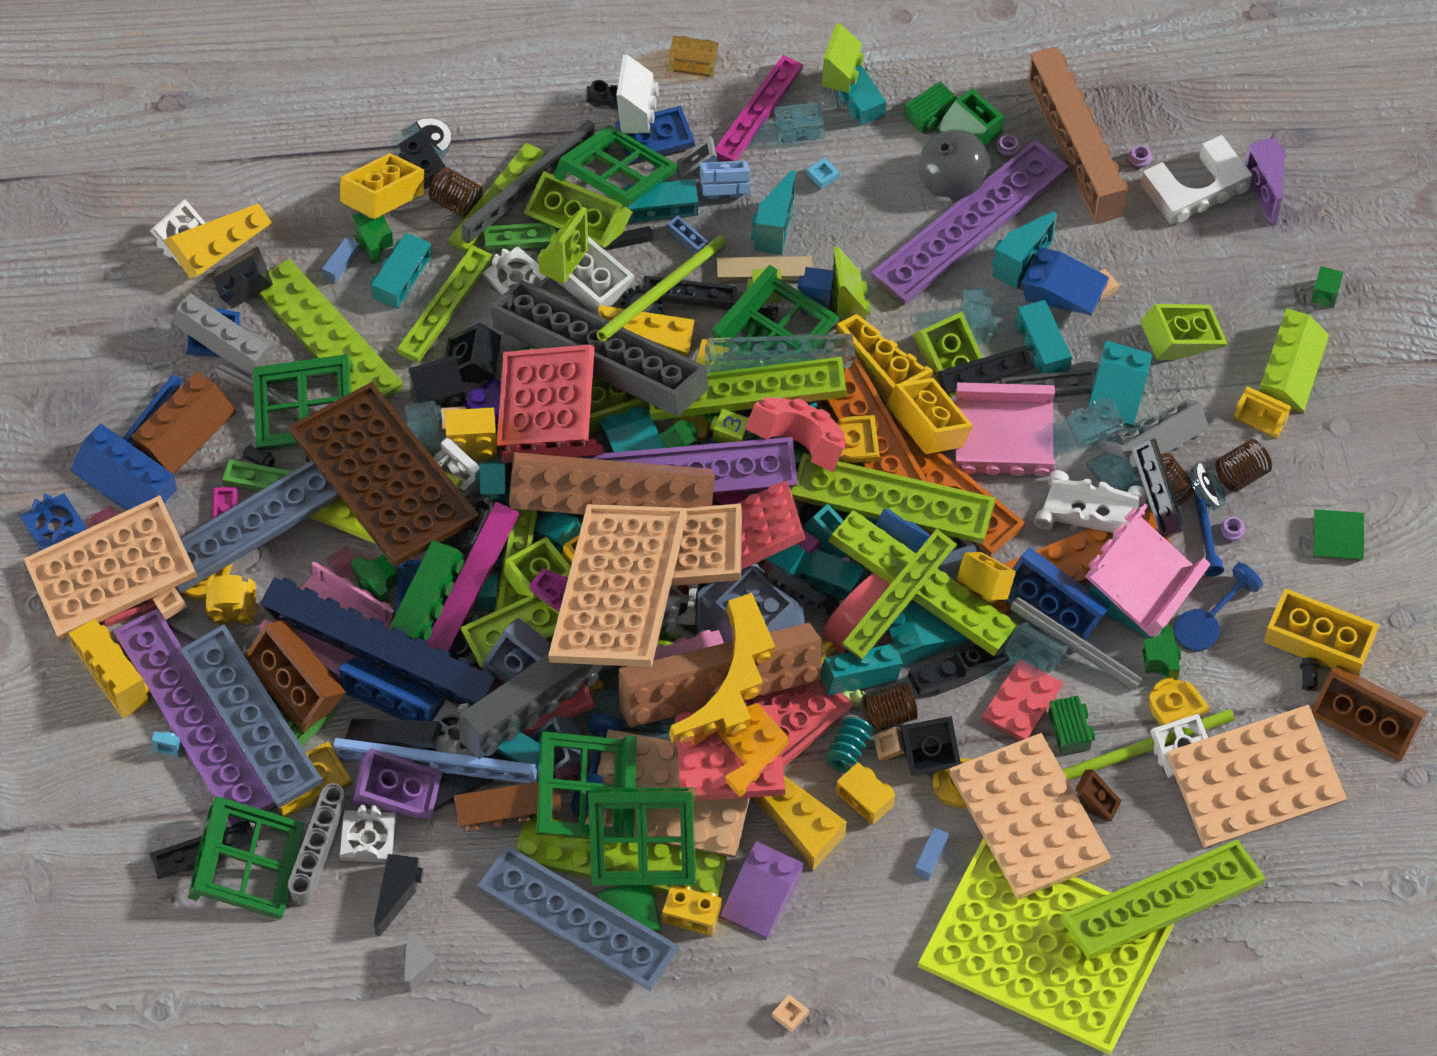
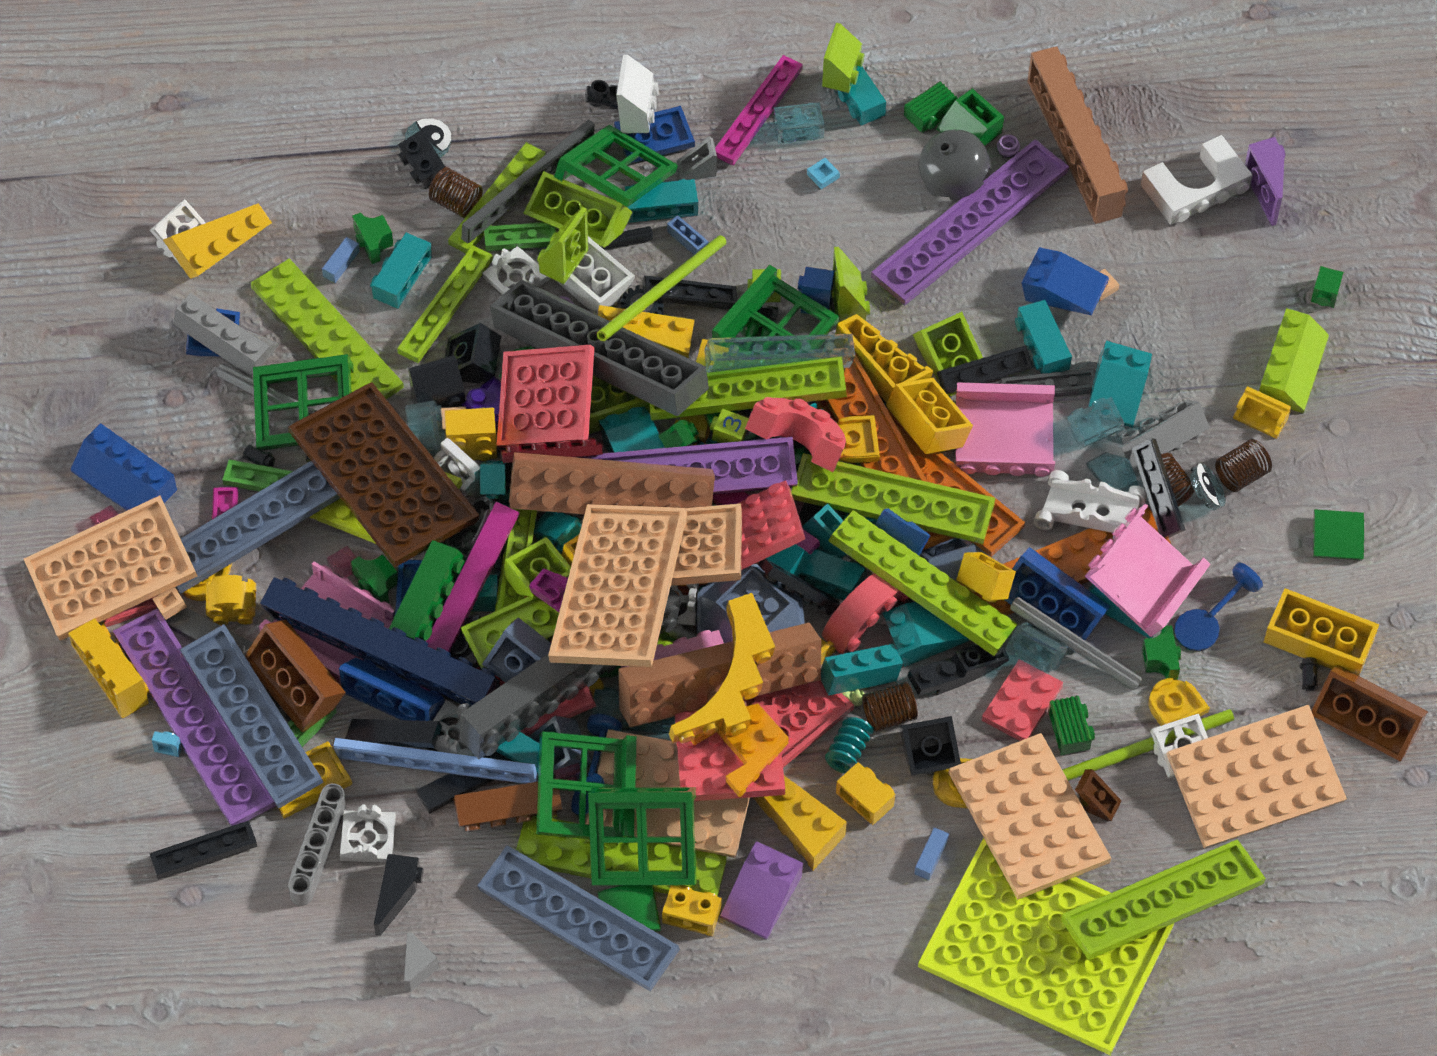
(38, 508): blue piece -> none
(162, 396): blue axle -> none
(184, 423): dark orange slope -> none
(212, 847): green window -> none
(242, 278): black slope -> none
(382, 185): yellow brick -> none
(396, 785): medium lavender slope -> none
(693, 56): clear yellow brick -> none
(724, 179): light blue brick -> none
(740, 268): tan tile -> none
(773, 217): teal slope -> none
(790, 1013): light nougat plate -> none
(889, 743): light nougat plate -> none
(899, 594): lime plate -> none
(977, 311): clear light blue brick -> none
(1020, 246): teal slope -> none
(1140, 151): lavender plate -> none
(1182, 330): lime slope -> none
(1216, 567): blue piece -> none
(1234, 523): lavender plate -> none

